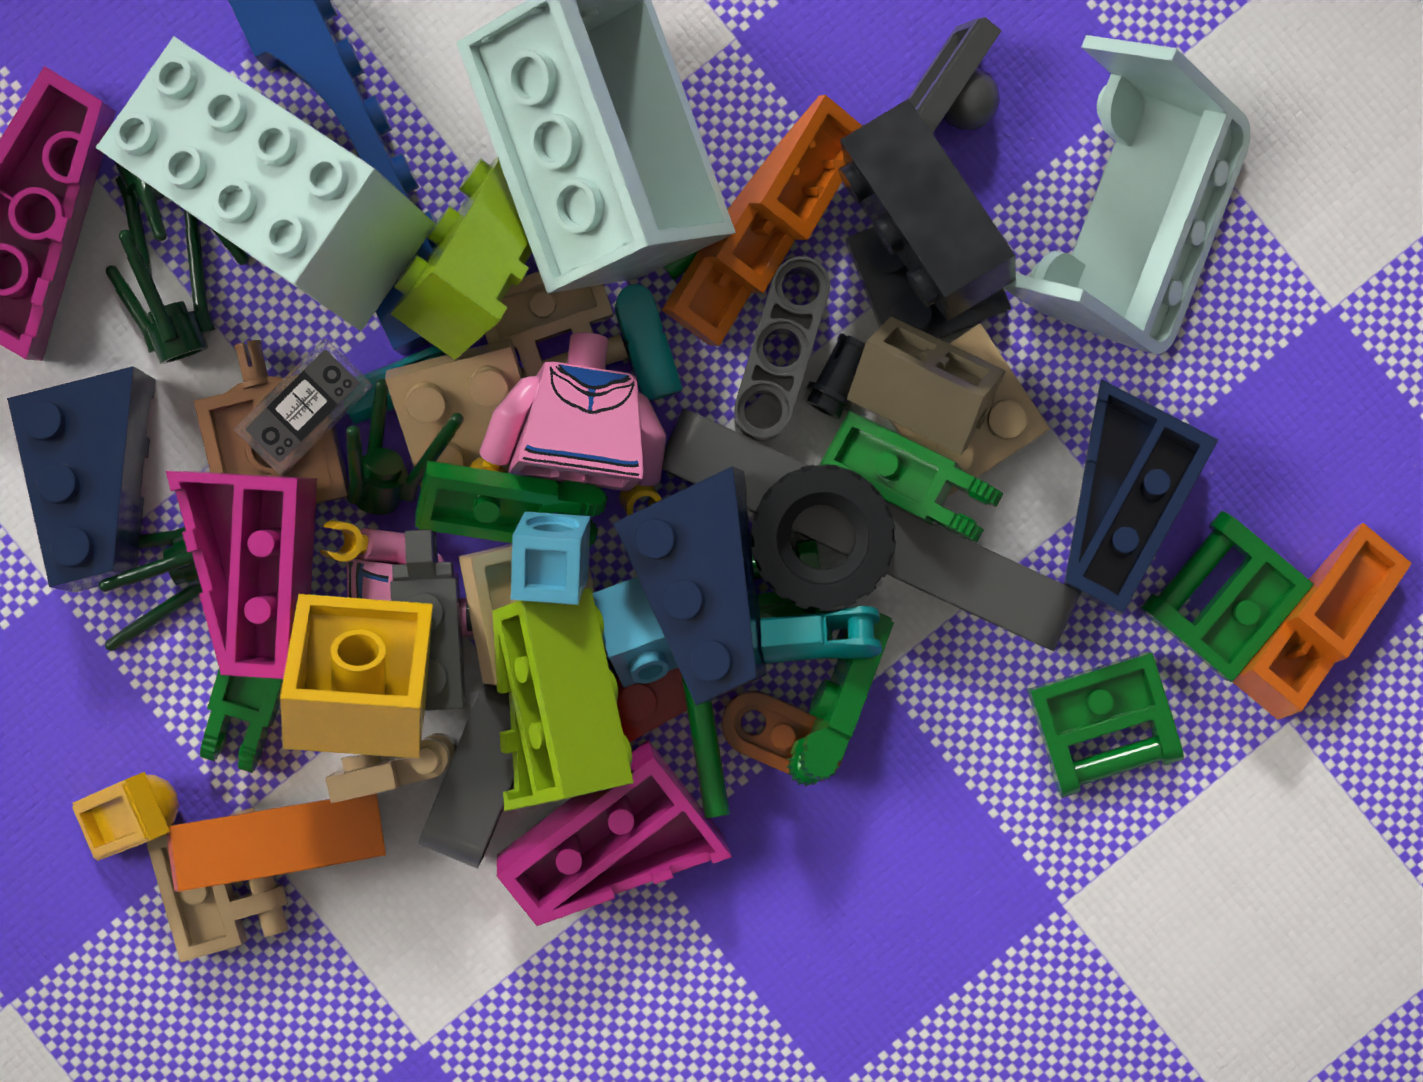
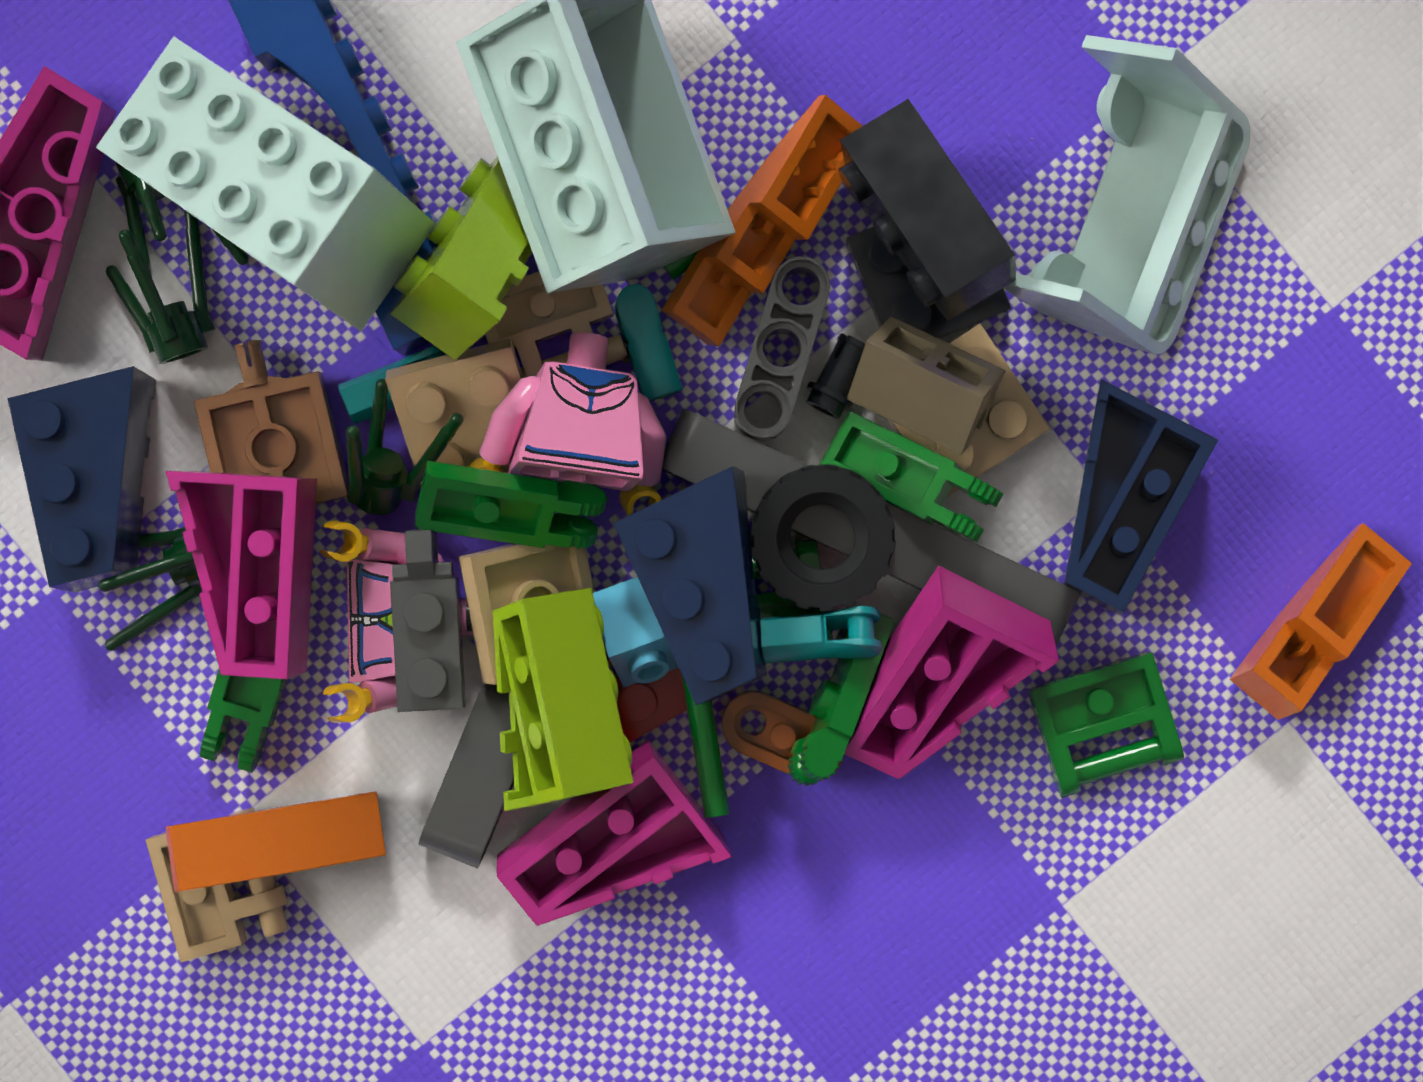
(127, 814): yellow tile -> none
(303, 407): tile -> none
(356, 676): yellow slope -> none
(375, 774): tan plate -> none
(550, 558): medium azure brick -> none
(944, 667): none -> dark pink wedge
(953, 83): dark grey tile -> none
(1242, 610): green plate -> none

